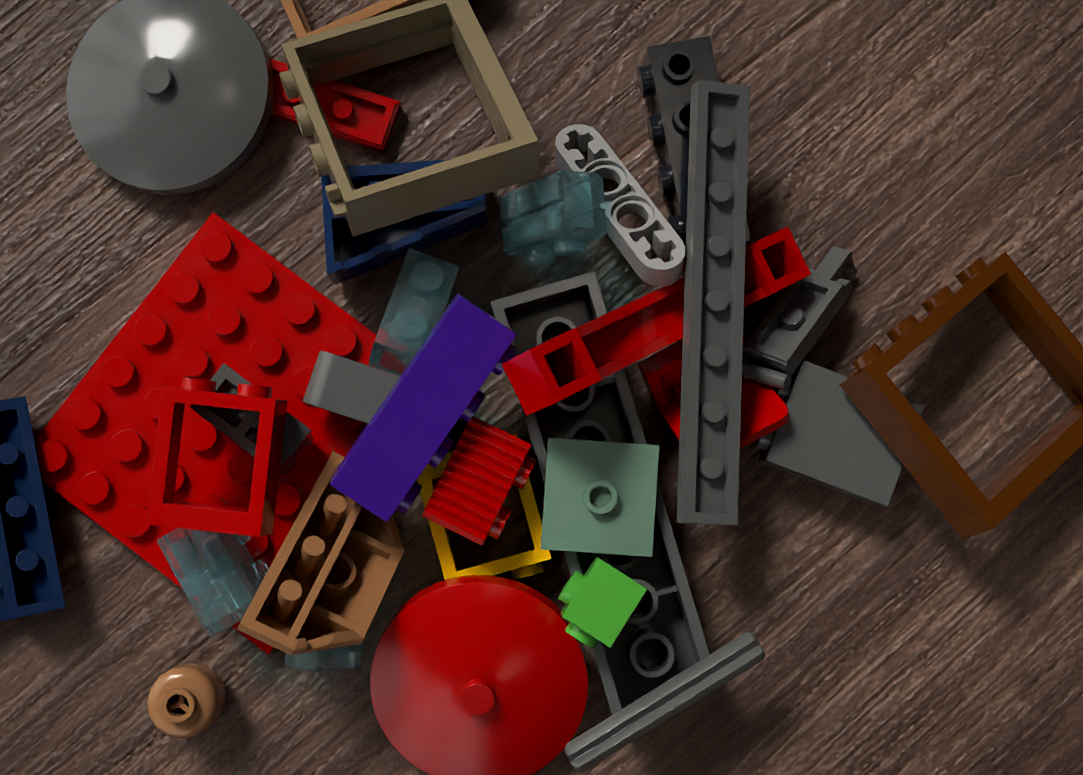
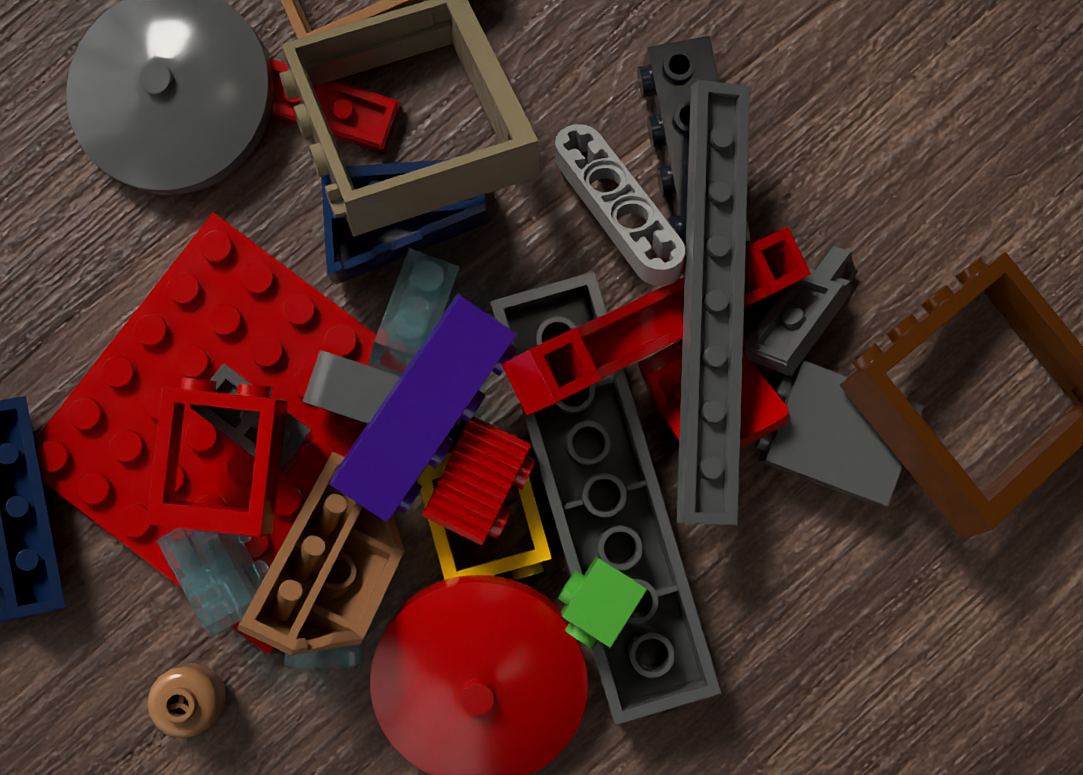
(553, 217): clear light blue brick -> none
(600, 497): sand green plate -> none
(664, 702): dark grey axle -> none
(765, 375): dark grey piece -> none

